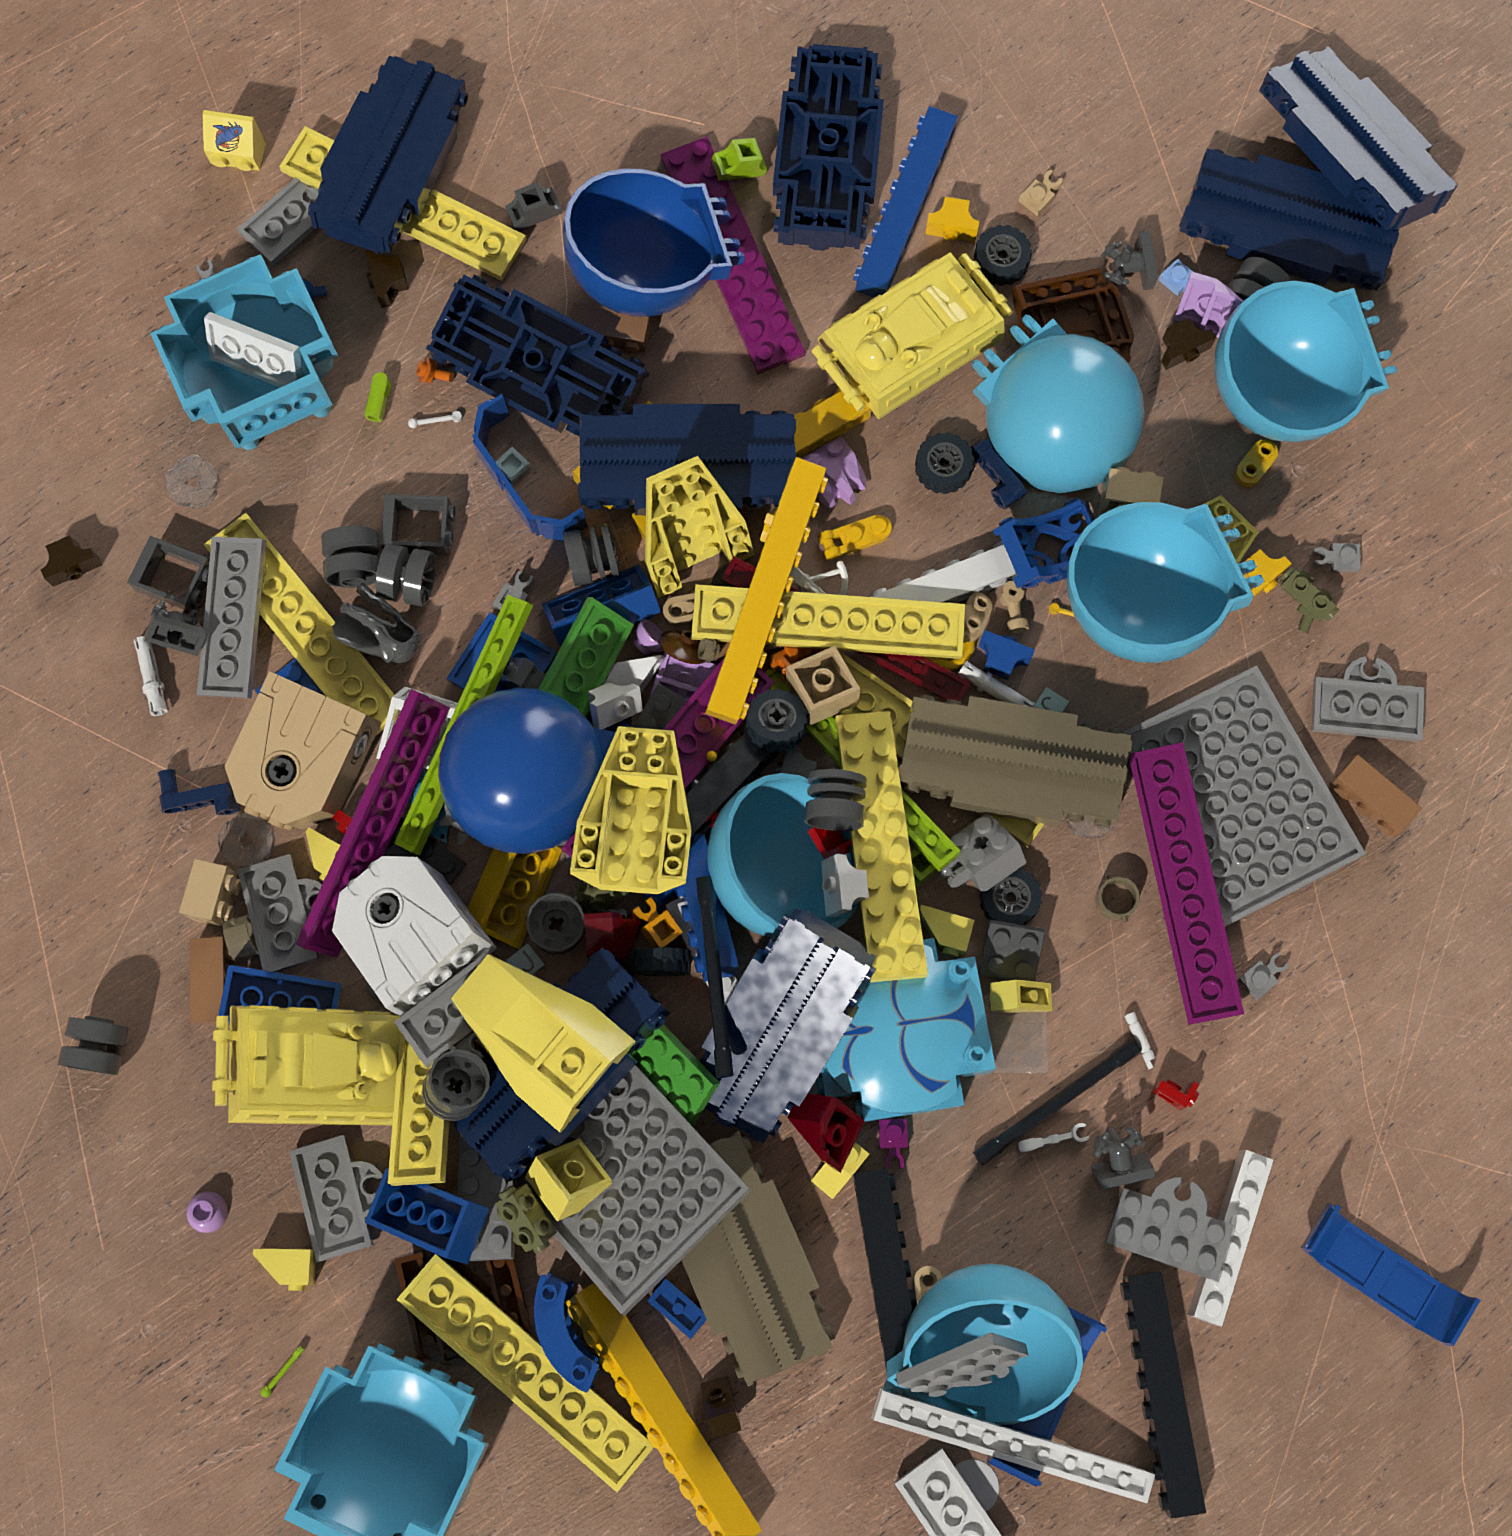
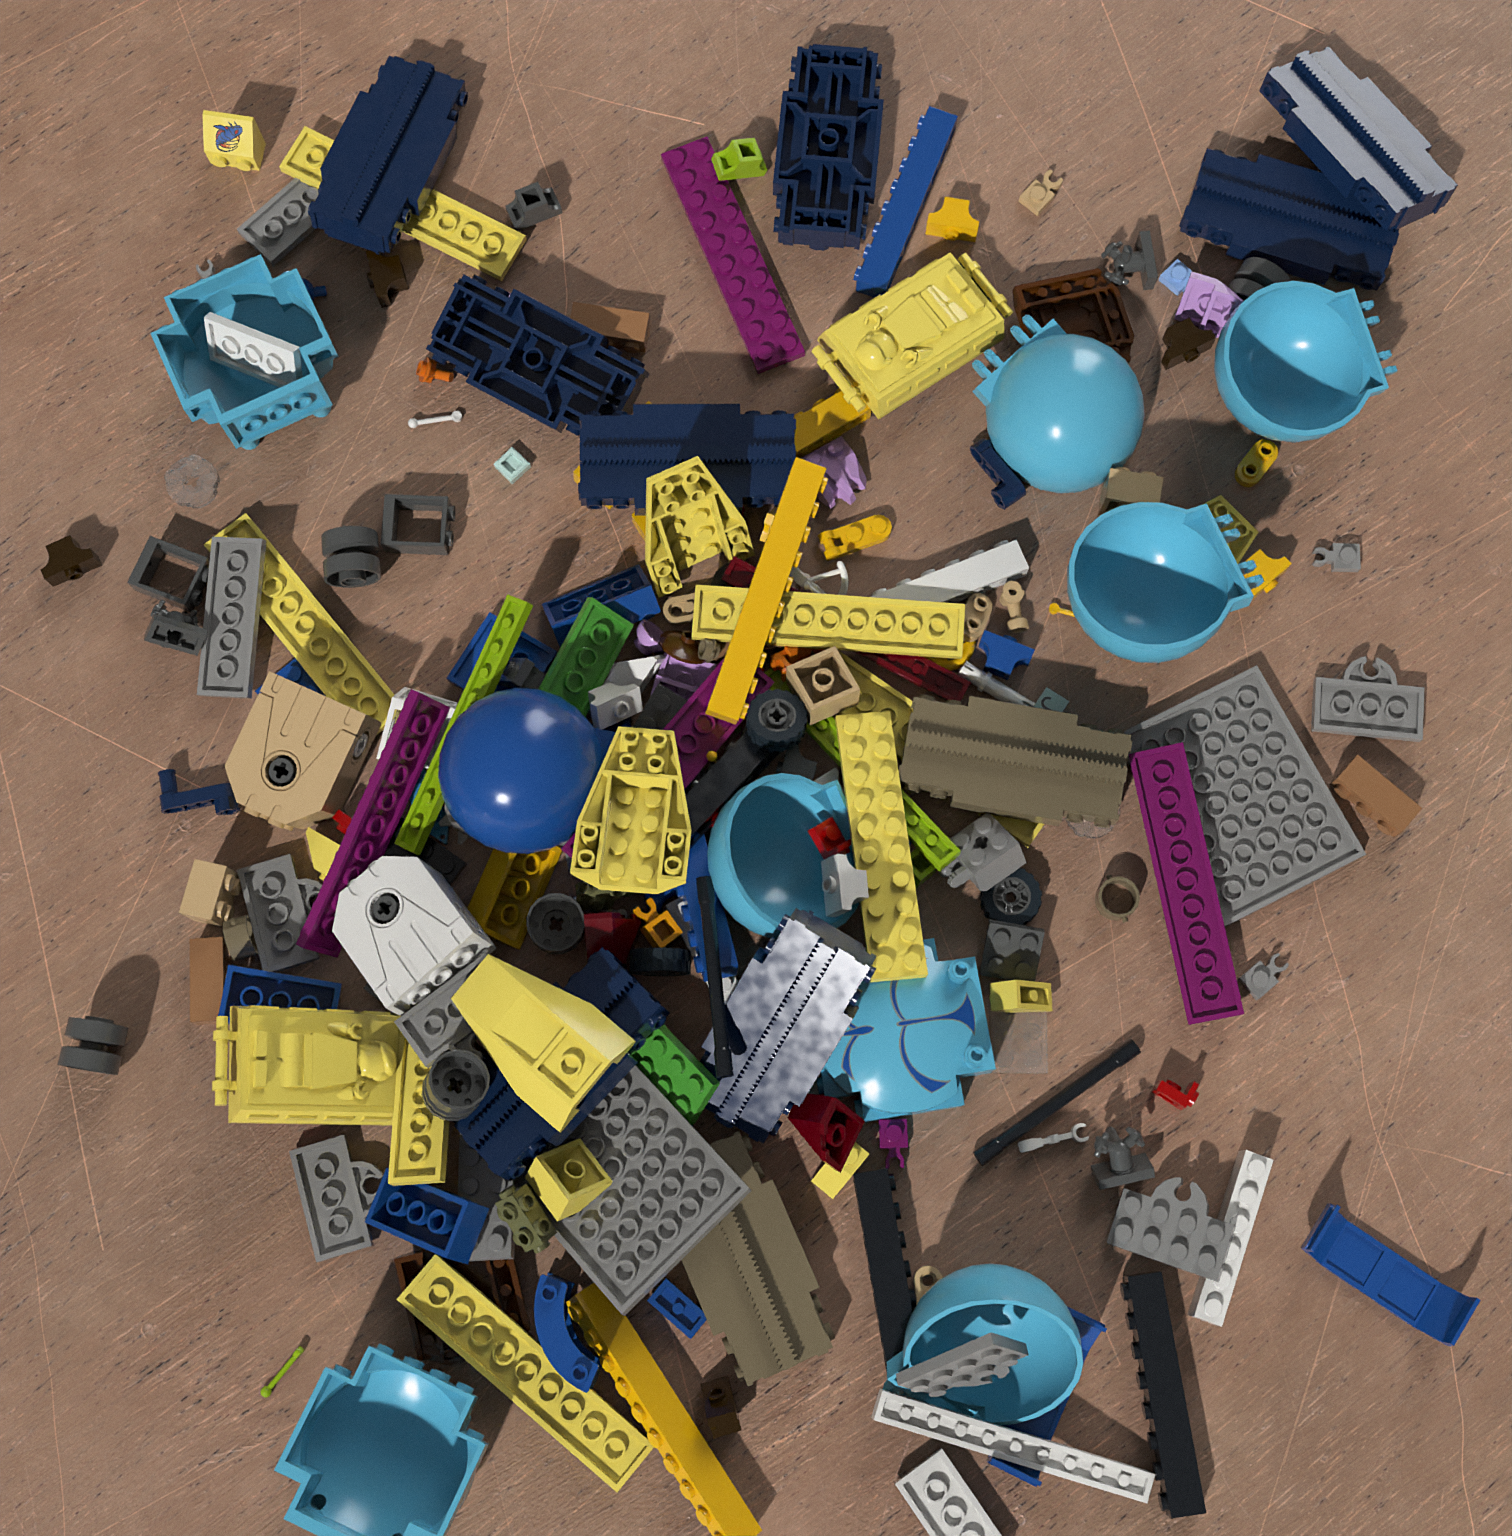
(152, 684): white pin -> none
(207, 1212): lavender piece -> none
(238, 828): clear plate -> none
(289, 1266): light yellow slope -> none
(375, 635): dark grey hair -> none
(378, 397): lime bar -> none
(405, 575): dark grey wheel -> none
(487, 416): blue windscreen -> none
(516, 590): light grey plate -> none
(526, 960): light aqua tile -> none
(591, 554): dark grey wheel -> none
(646, 241): blue windscreen -> none
(835, 800): dark grey wheel -> none
(948, 930): light yellow slope -> none
(950, 450): black wheel -> none
(981, 1481): white sticker -> none
(1016, 250): black wheel -> none
(1028, 570): blue fence -> none
(1140, 1039): white wheel -> none
(1313, 603): olive brick -> none

